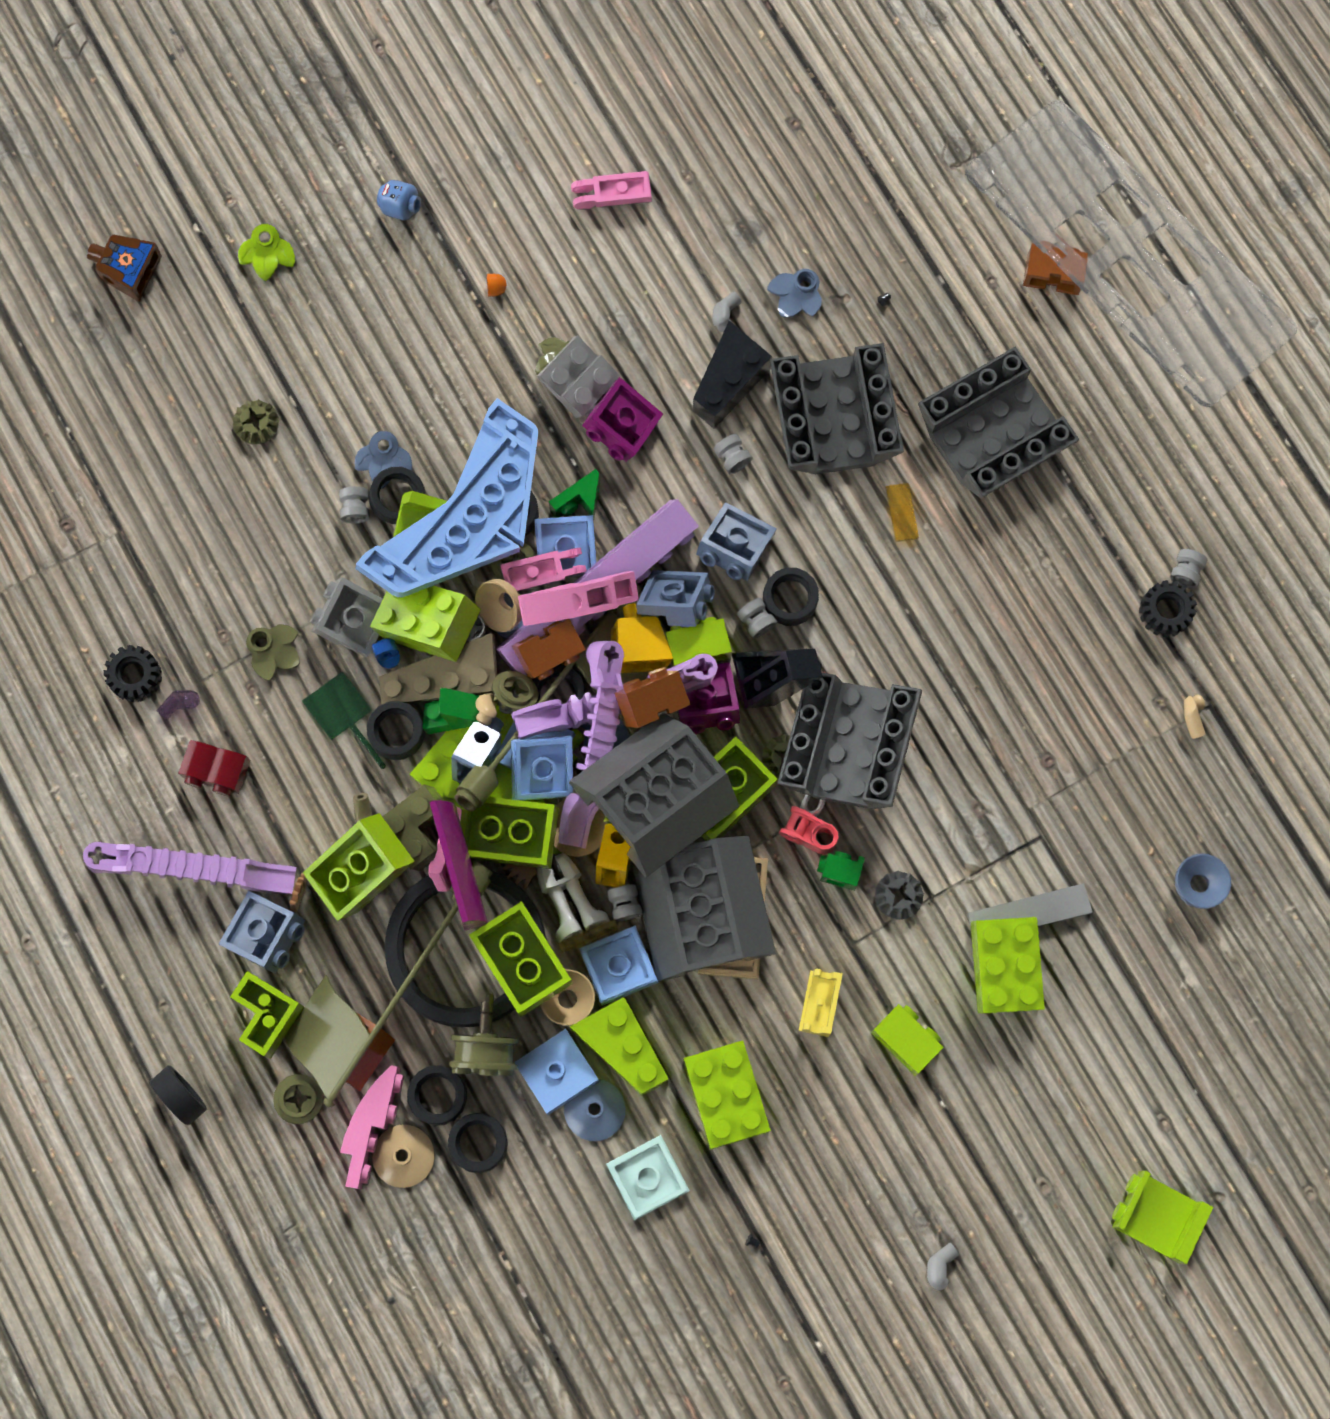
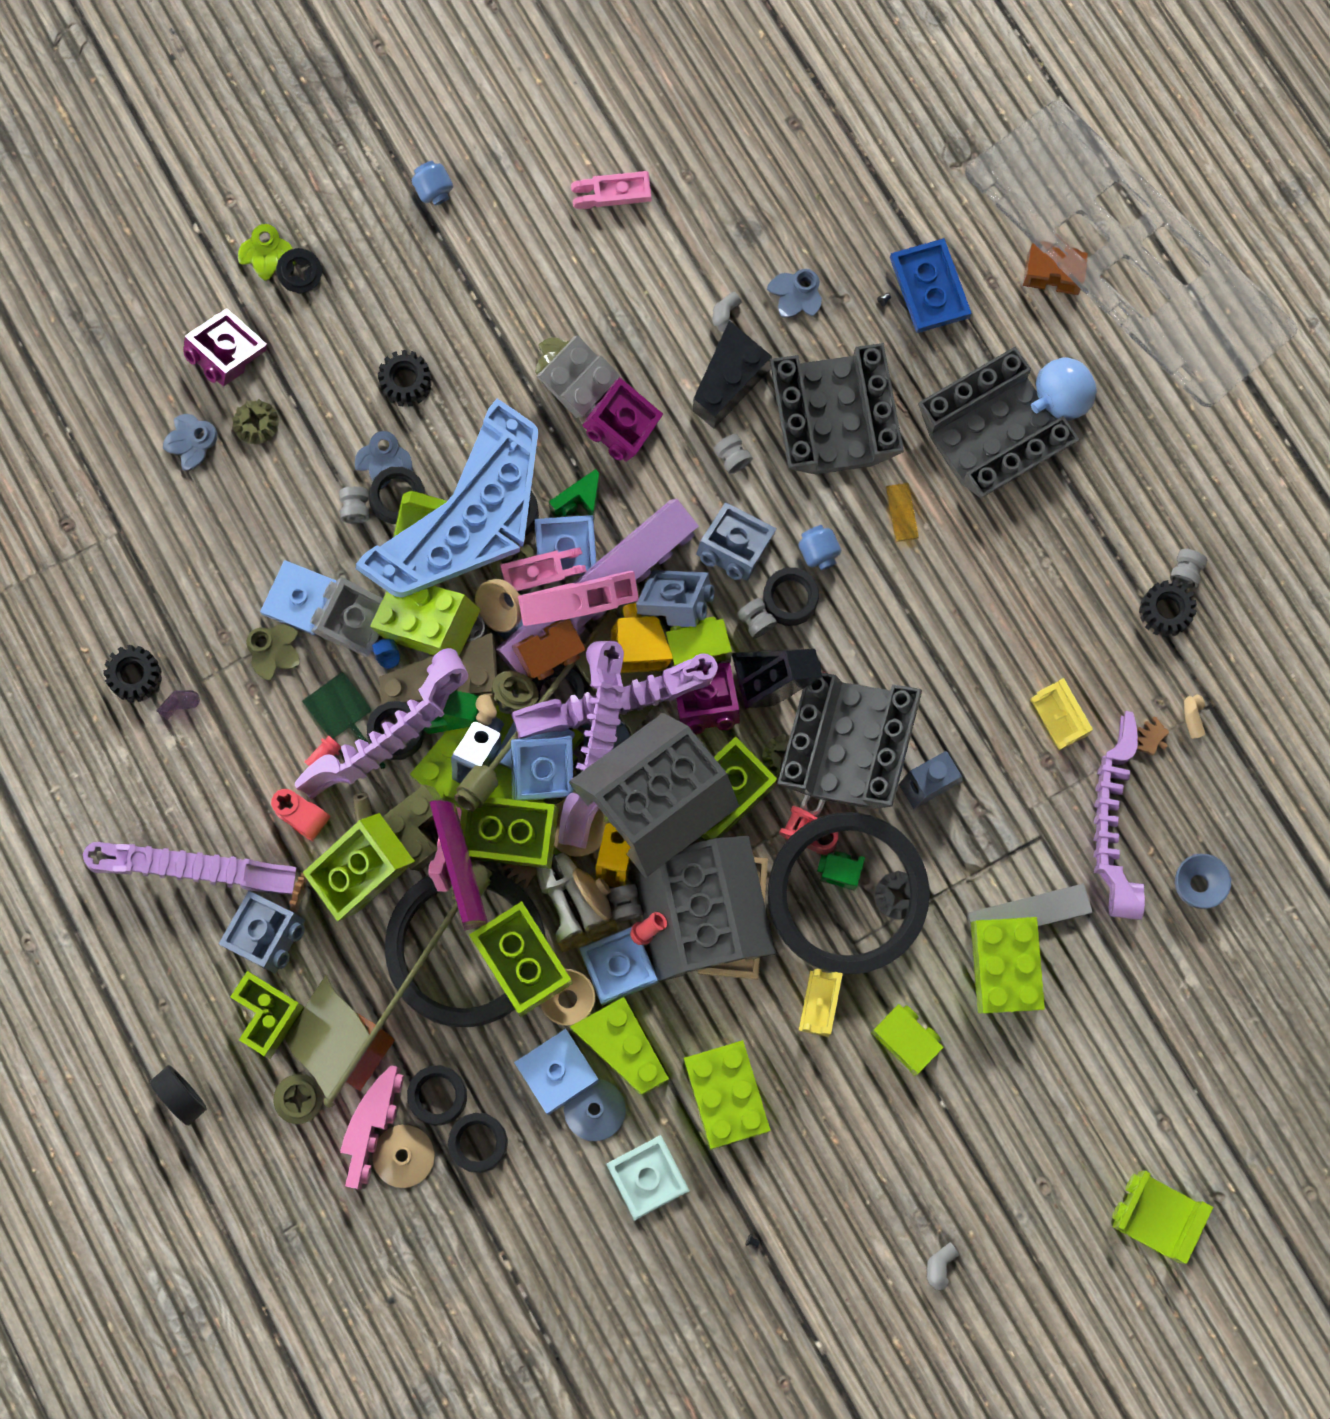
(126, 263): reddish brown torso -> none
(186, 440): none -> sand blue plate
(213, 767): dark red brick -> none
(223, 347): none -> magenta plate
(296, 596): none -> light blue plate
(302, 258): none -> black gear
(303, 816): none -> coral piece
(327, 747): none -> coral pin
(398, 199): medium blue head -> none
(403, 362): none -> black tyre
(432, 183): none -> medium blue head
(444, 677): none -> lavender piece
(484, 1051): olive wheel -> none
(495, 284): orange hinge -> none
(594, 892): none -> tan dish
(643, 932): none -> coral pin
(645, 699): dark orange brick -> none
(819, 547): none -> medium blue head
(916, 910): none -> black tyre
(930, 285): none -> blue plate
(931, 779): none -> sand blue torso
(1061, 714): none -> light yellow hinge
(1065, 389): none -> light blue piece
(1125, 898): none -> lavender piece
(1152, 737): none -> medium nougat piece

